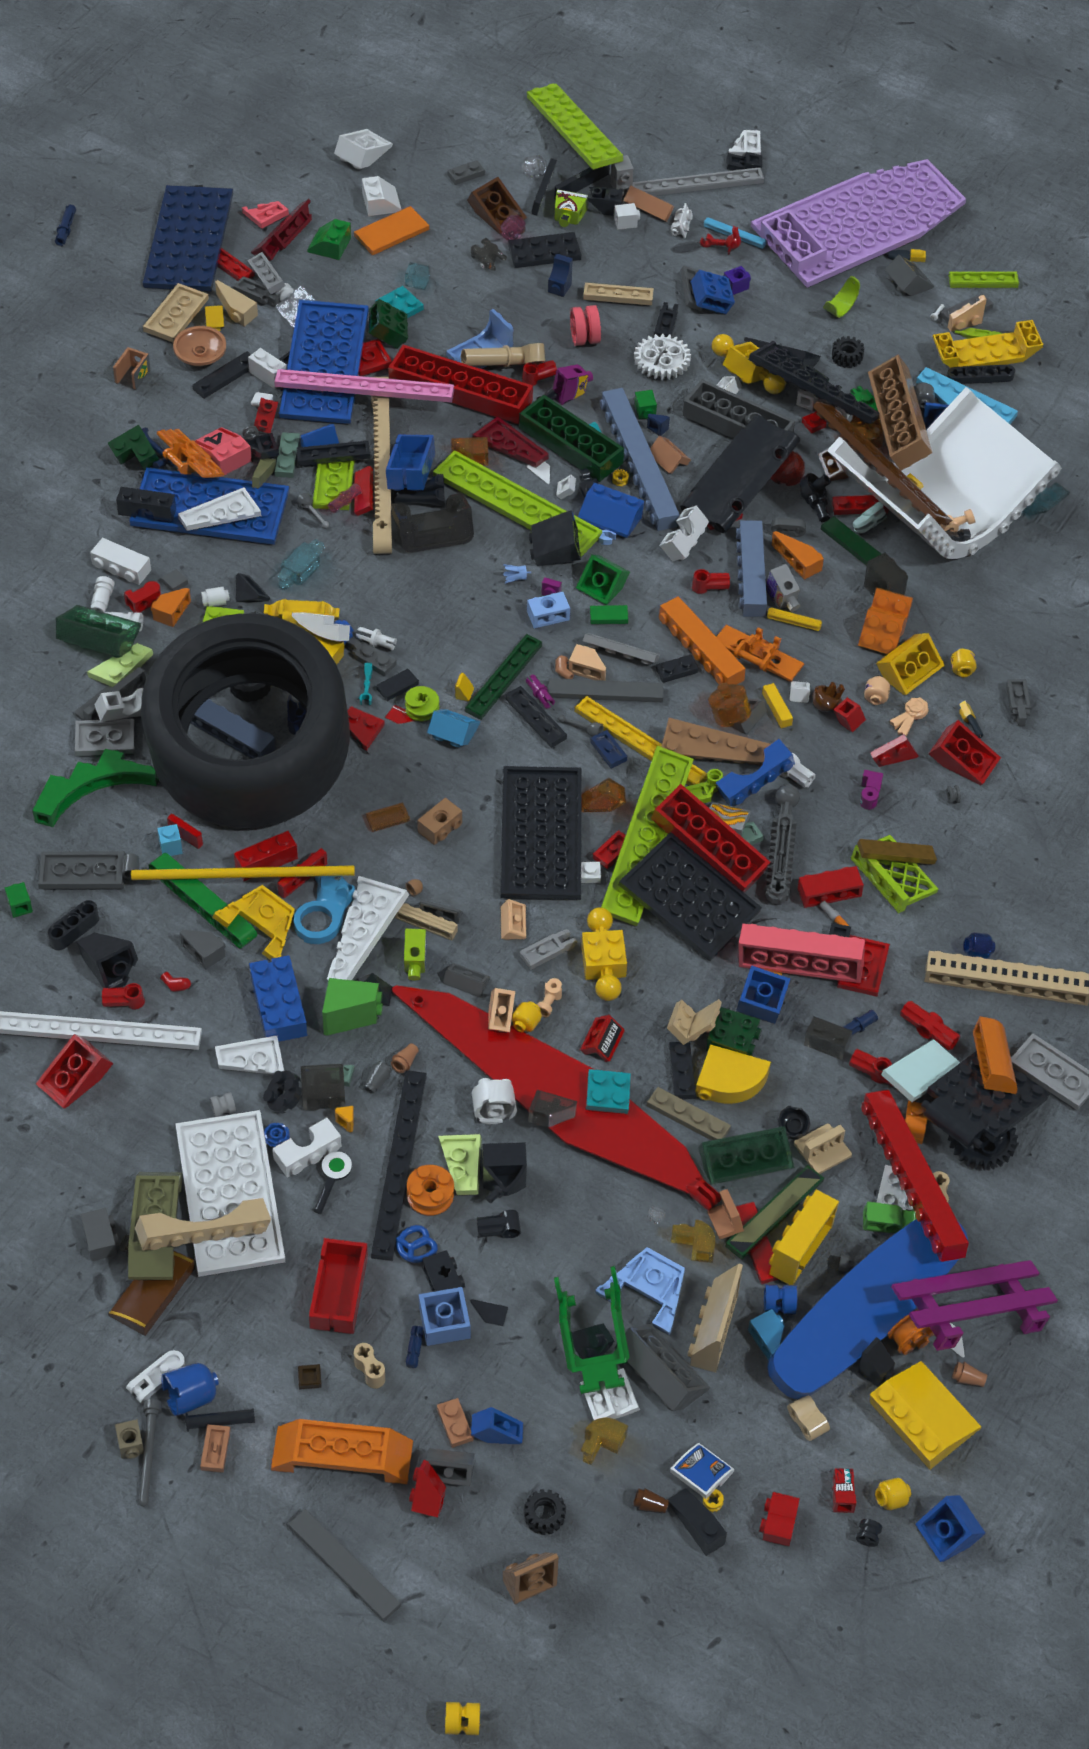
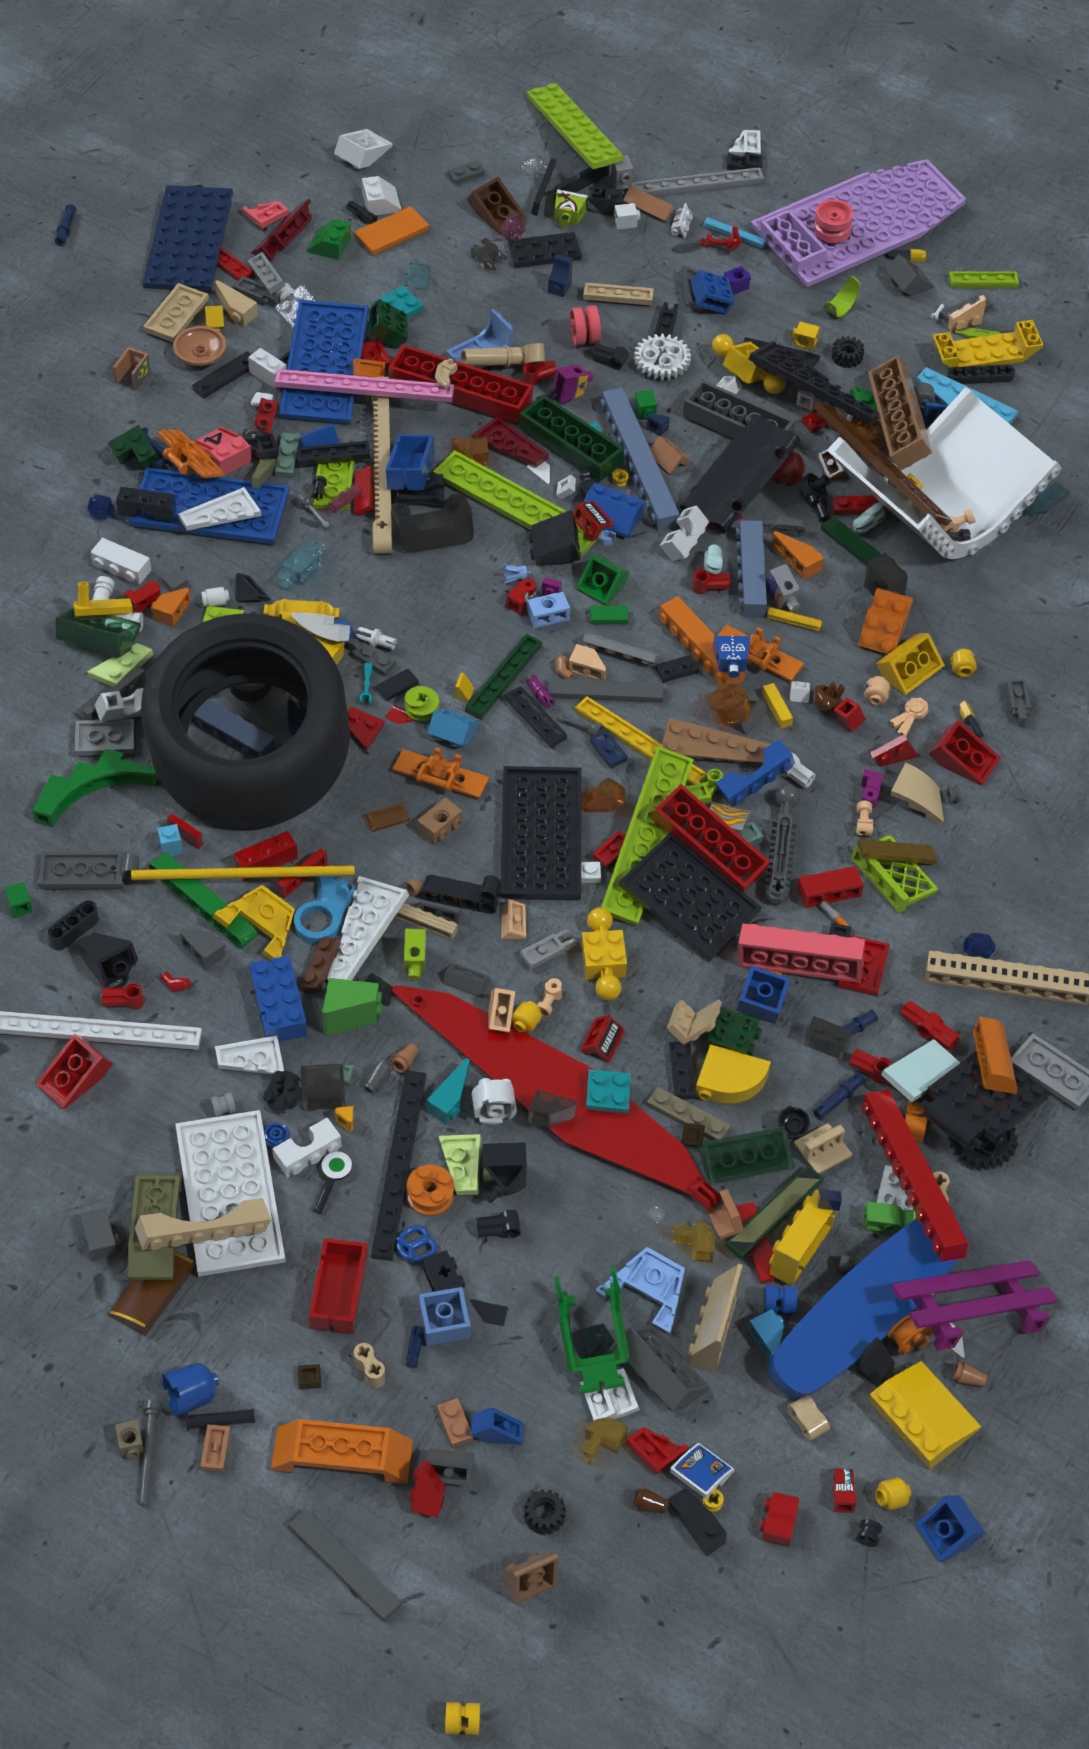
(98, 607): none -> yellow piece
(100, 507): none -> clear blue head
(152, 1375): white plate -> none
(319, 484): none -> black pin
(320, 965): none -> reddish brown plate
(361, 212): none -> black axle
(368, 368): none -> orange tile
(441, 772): none -> orange piece
(443, 372): none -> tan piece
(447, 1098): none -> teal slope
(463, 894): none -> black beam
(518, 597): none -> red leg
(591, 519): none -> red panel
(614, 357): none -> black piece
(655, 1449): none -> red wing
(693, 1134): none -> dark brown tile
(713, 559): none -> light aqua arm
(731, 654): none -> blue torso
(805, 335): none -> yellow brick
(829, 1199): none -> dark blue slope
(833, 221): none -> coral wheel
(845, 1090): none -> dark blue pin
(864, 824): none -> light nougat leg
(920, 792): none -> tan slope

